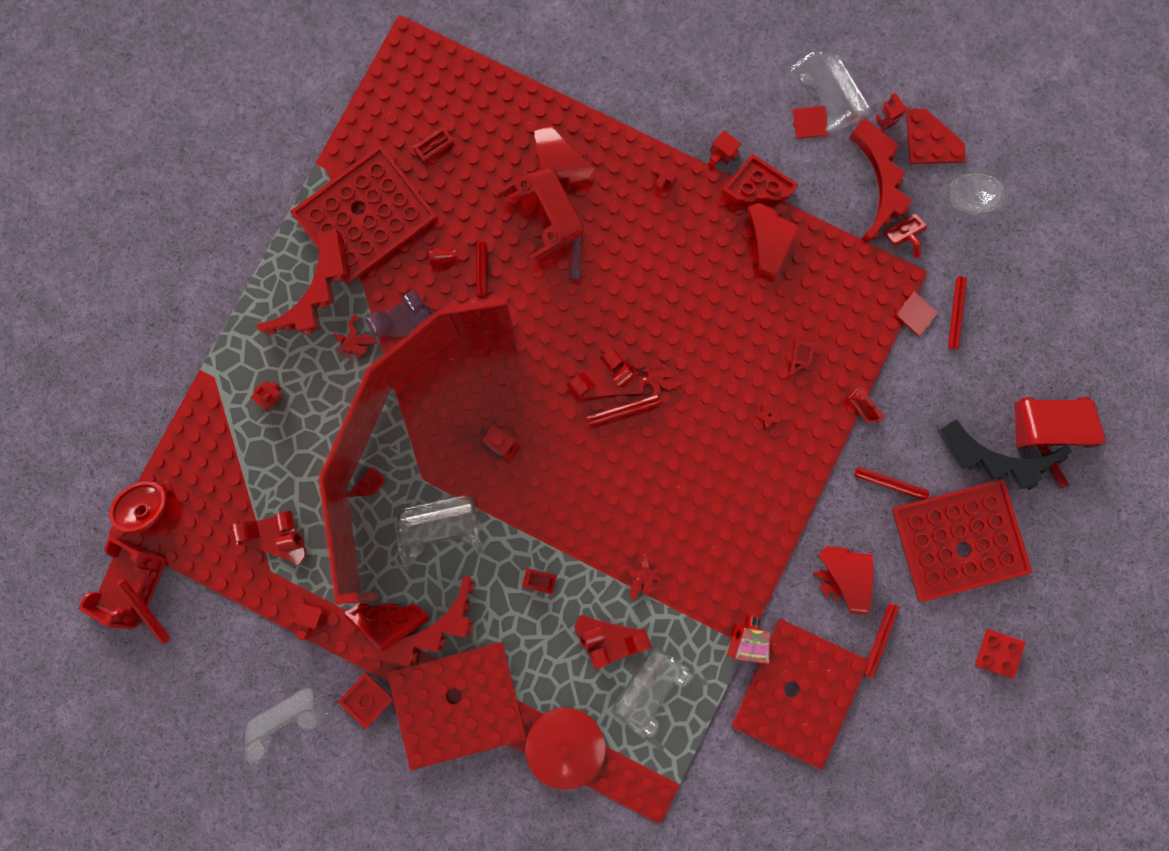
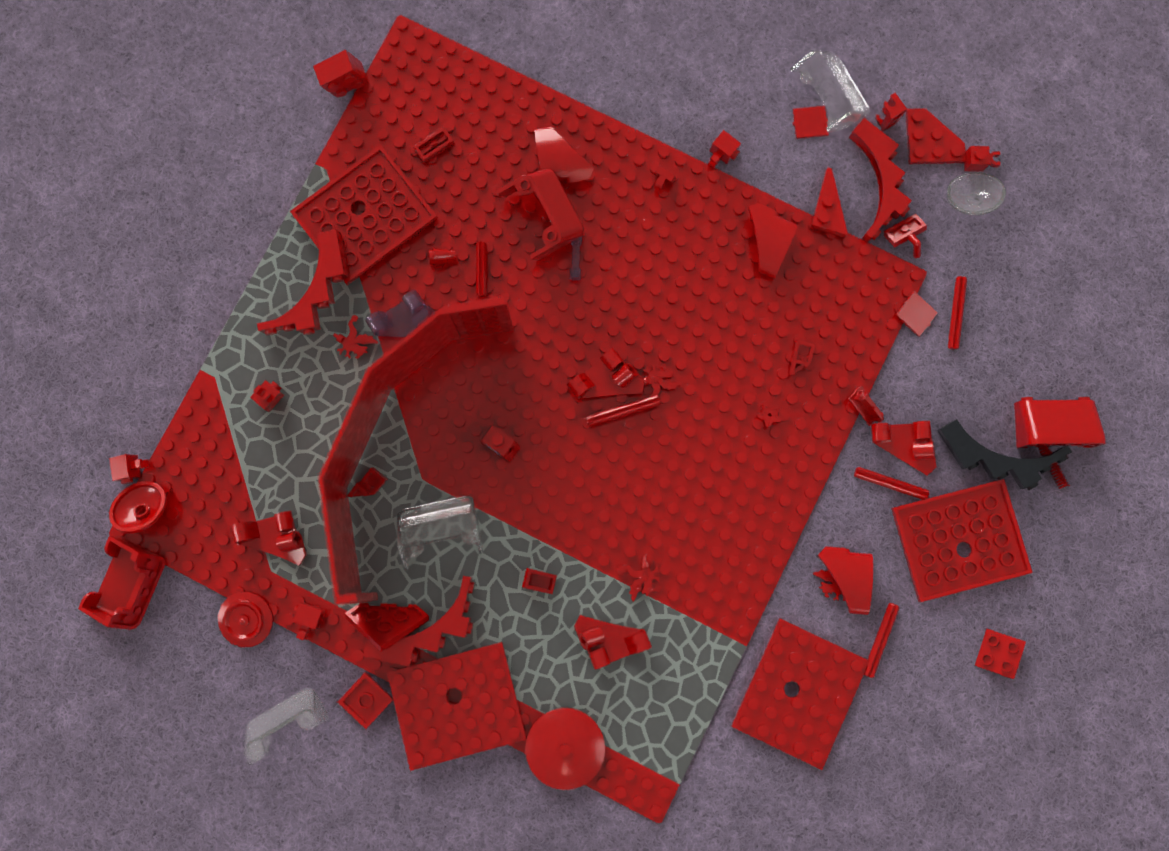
(127, 467): none -> red brick
(143, 611): red axle -> none
(245, 619): none -> red piece
(341, 73): none -> red brick
(648, 691): clear windscreen -> none
(750, 642): torso -> none
(758, 183): red plate -> none
(828, 210): none -> red wing
(908, 443): none -> red panel
(979, 158): none -> red brick

